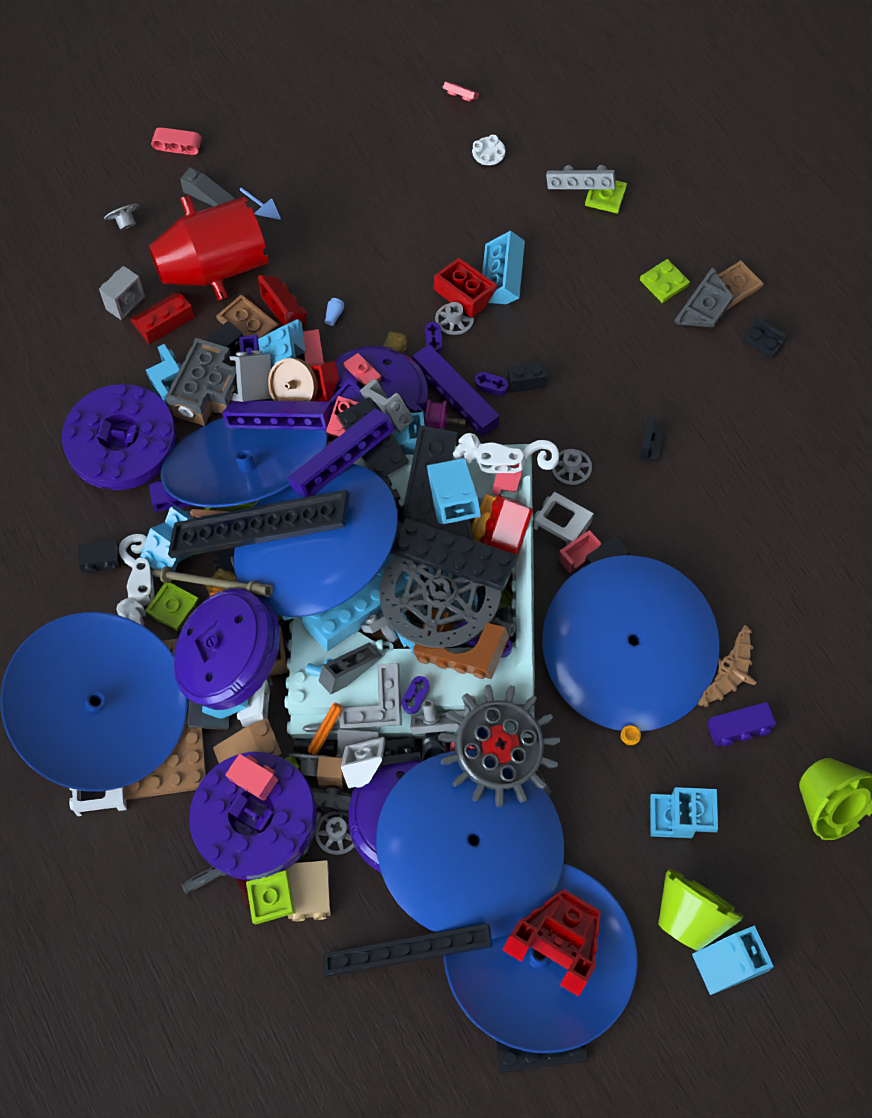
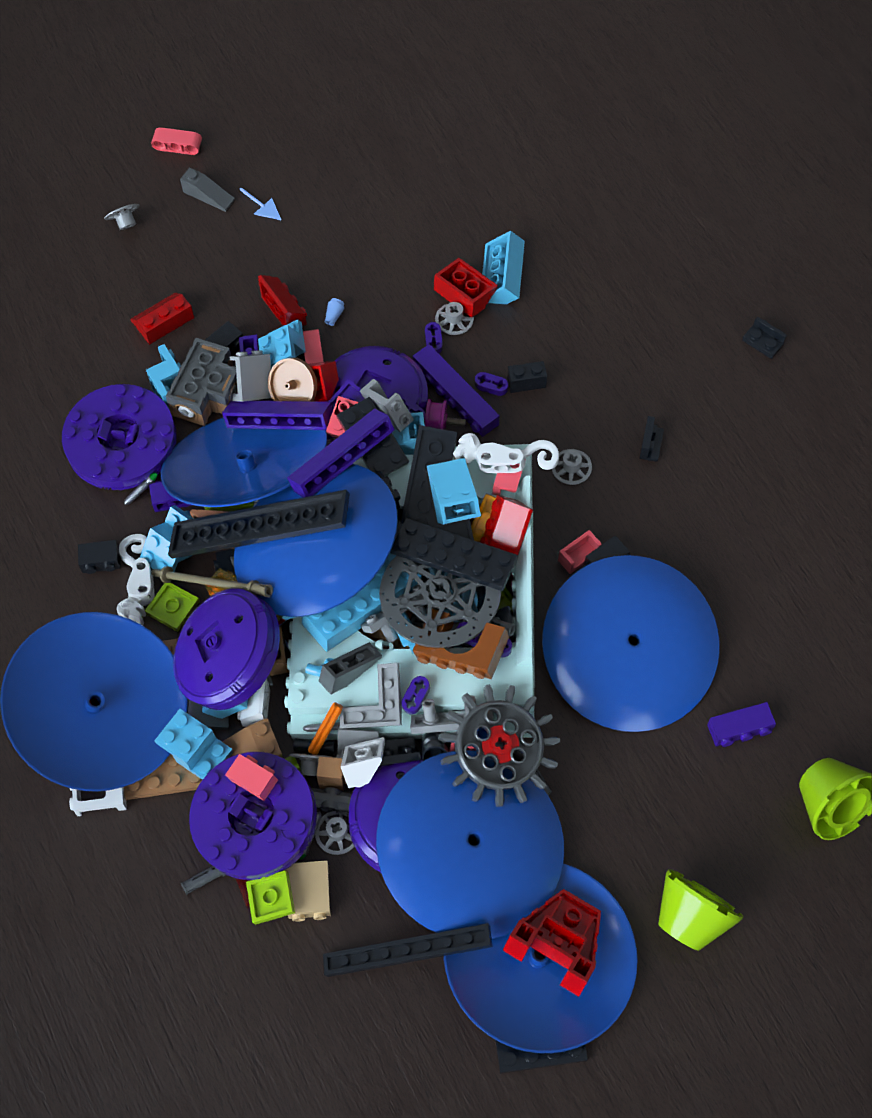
(122, 292): light grey brick -> none
(141, 488): none -> flat silver piece
(192, 744): none -> medium azure bracket
(209, 245): red piece -> none
(247, 318): medium nougat tile -> none
(361, 369): coral plate -> none
(396, 341): clear yellow brick -> none
(455, 89): plate -> none
(488, 150): white dish -> none
(576, 526): white window -> none
(581, 179): light grey plate -> none
(607, 199): lime plate -> none
(630, 735): light orange plate -> none
(664, 281): lime plate -> none
(683, 813): medium azure bracket -> none
(706, 303): dark grey wing -> none
(731, 670): medium nougat bar -> none
(733, 960): medium azure slope -> none
(740, 282): medium nougat tile -> none

